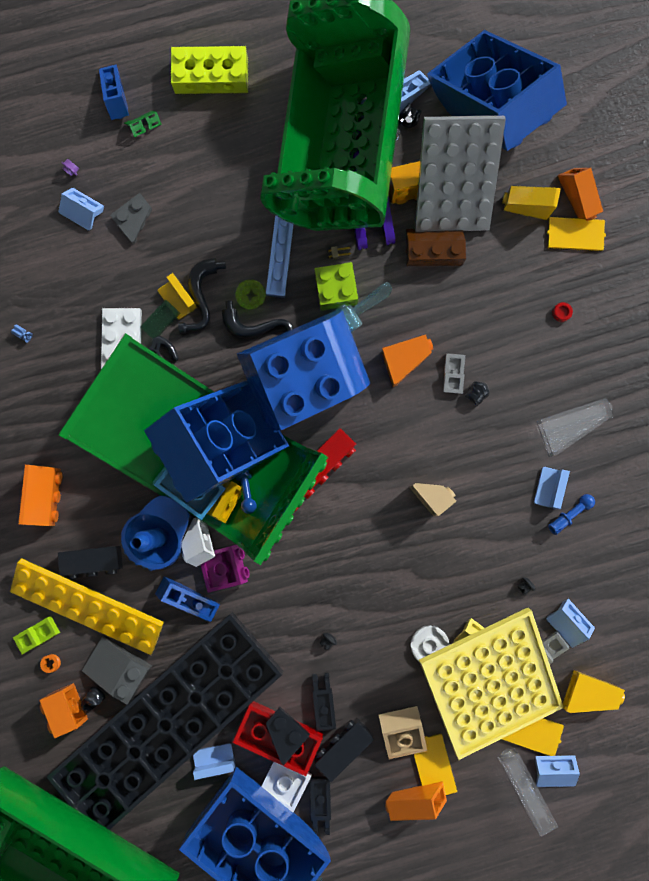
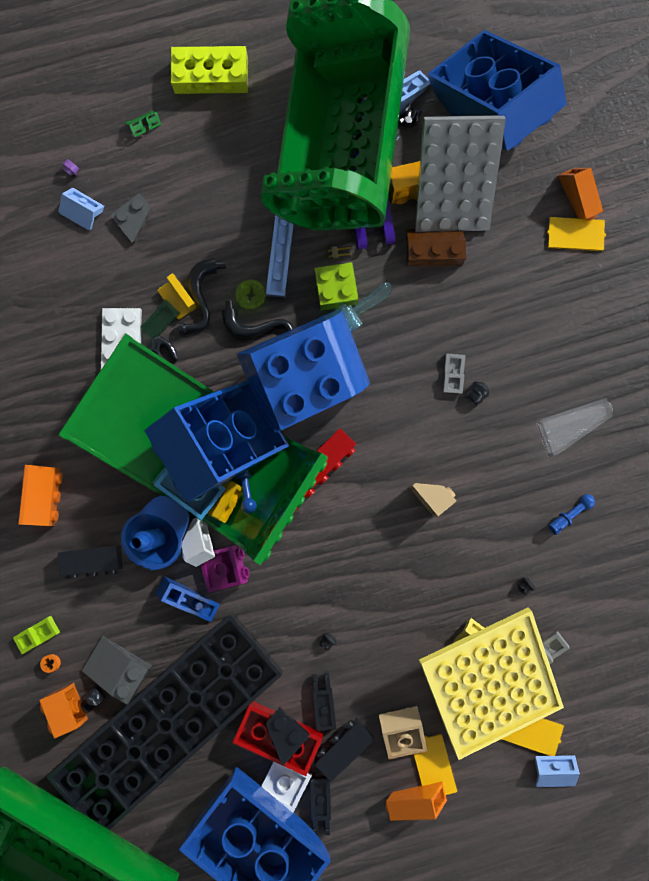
(21, 333): medium blue piece -> none
(86, 606): yellow plate -> none
(113, 92): blue slope -> none
(214, 761): light blue panel -> none
(405, 357): orange slope -> none
(427, 641): white tile -> none
(527, 792): clear slope -> none
(531, 201): yellow slope -> none
(551, 487): light blue panel -> none
(562, 312): red tile -> none
(571, 624): light blue panel -> none
(591, 694): yellow slope -> none

